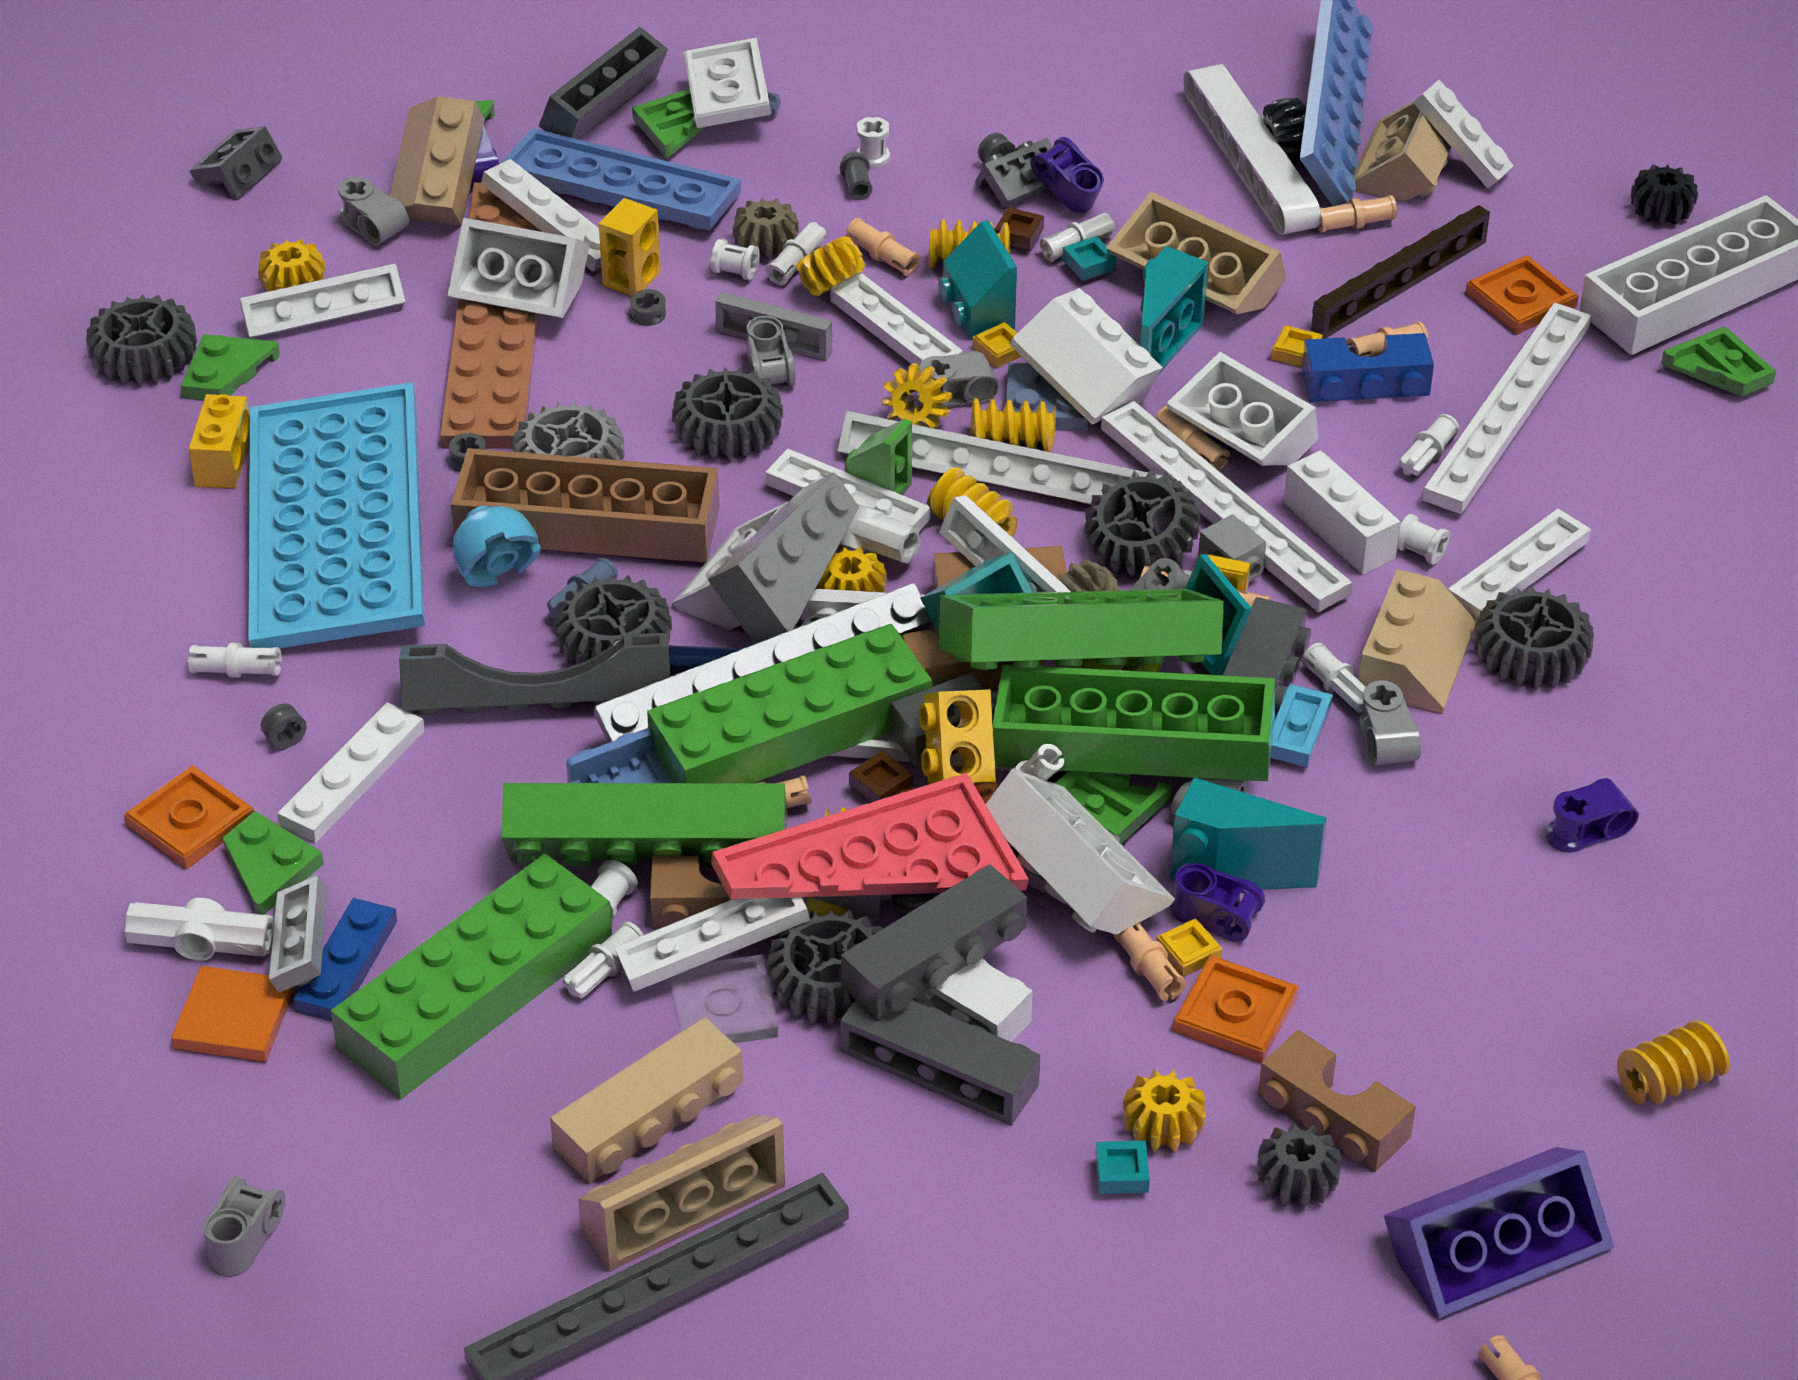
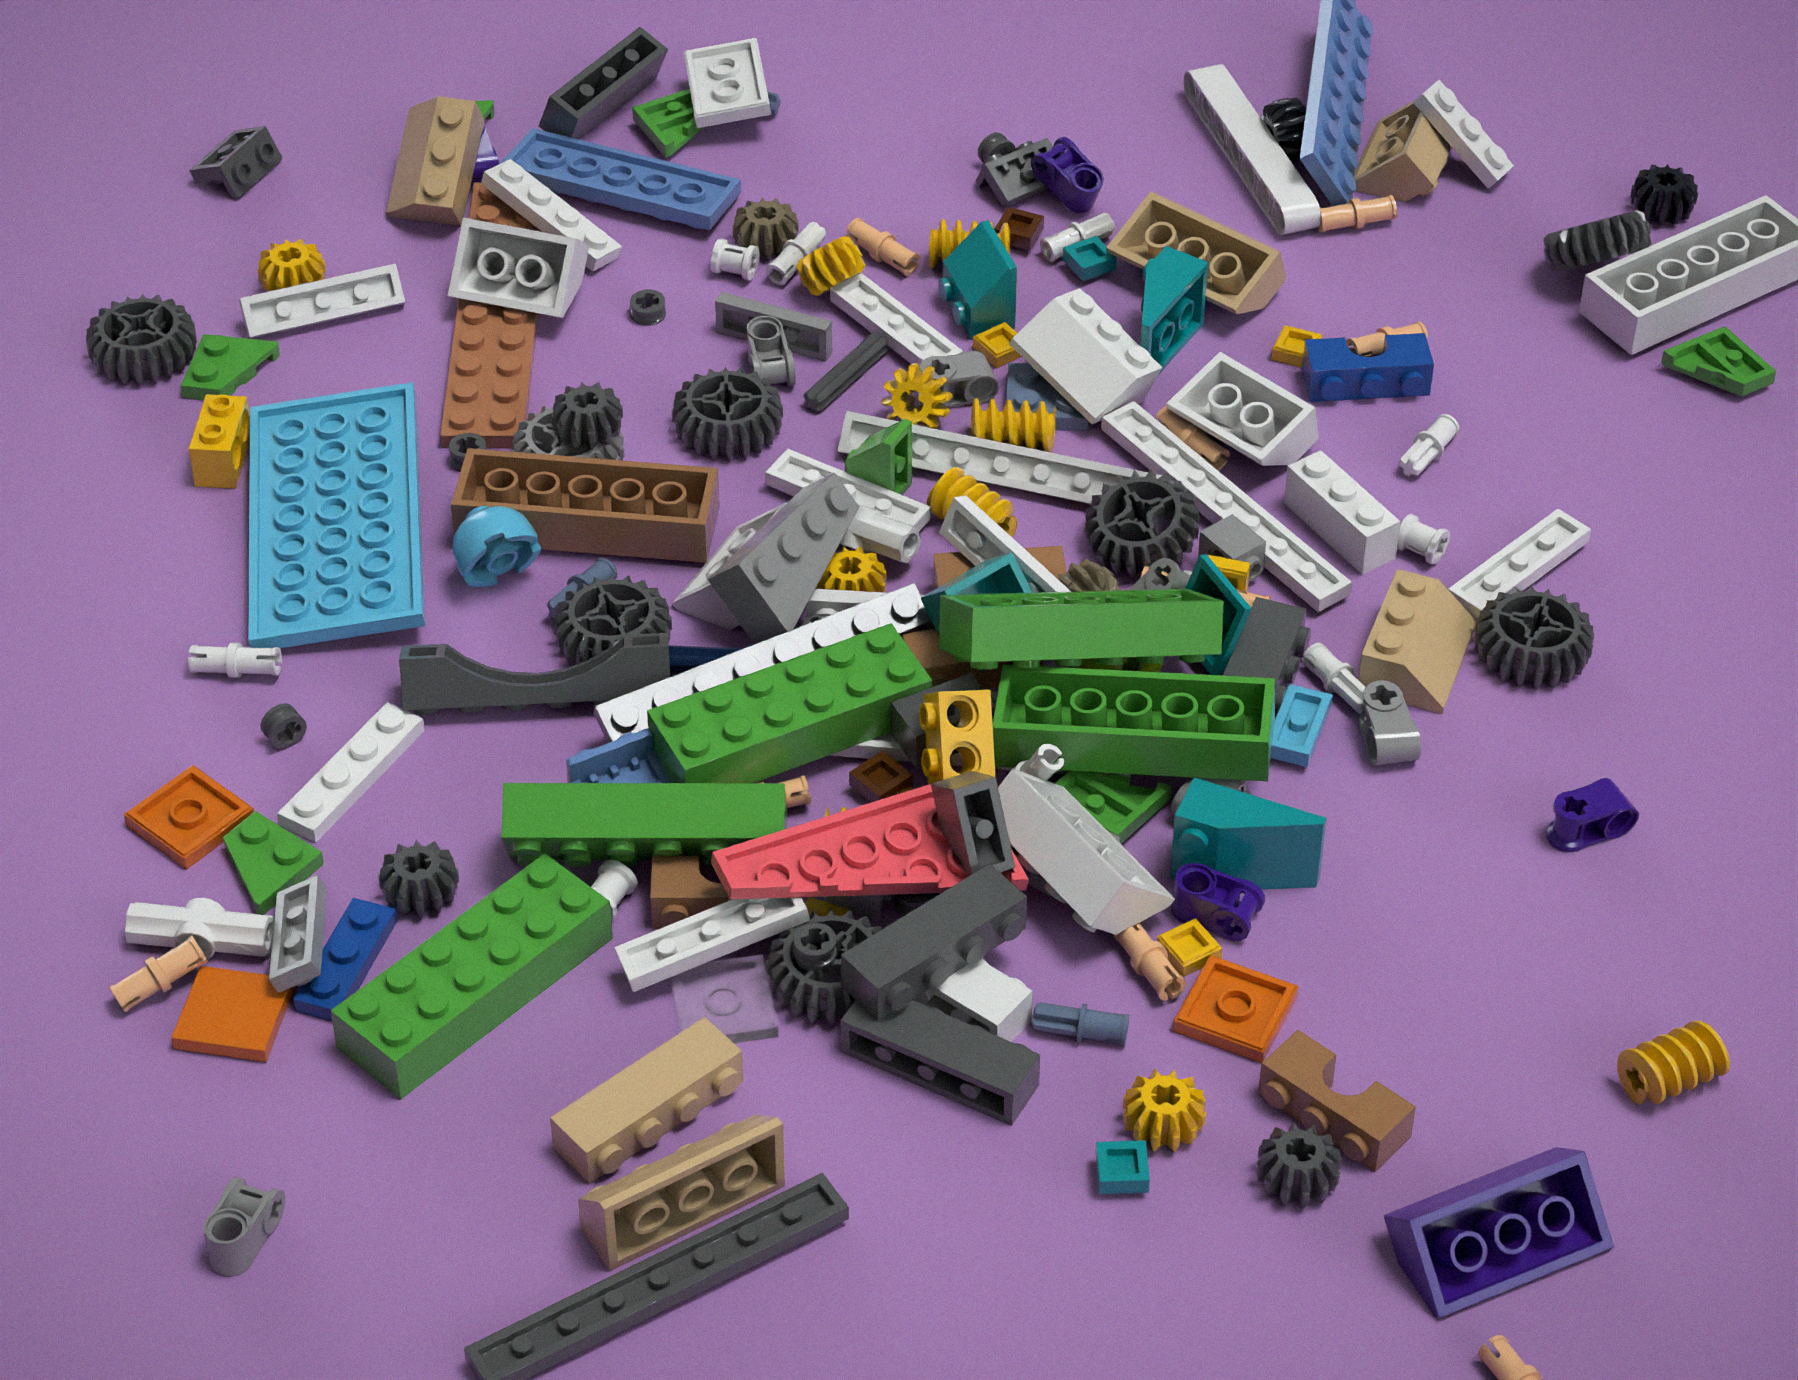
(158, 974): none -> light nougat pin
(371, 210): light grey piece -> none
(418, 878): none -> dark grey gear
(587, 415): none -> dark grey gear
(600, 962): white axle -> none
(629, 247): yellow brick -> none
(815, 934): none -> dark grey bush
(845, 372): none -> dark grey axle
(855, 170): dark grey pin -> none
(873, 140): white bush -> none
(973, 821): none -> dark grey slope
(1081, 1022): none -> sand blue axle
(1400, 272): dark brown plate -> none
(1506, 408): white plate -> none
(1520, 293): orange tile -> none
(1597, 241): none -> dark grey gear

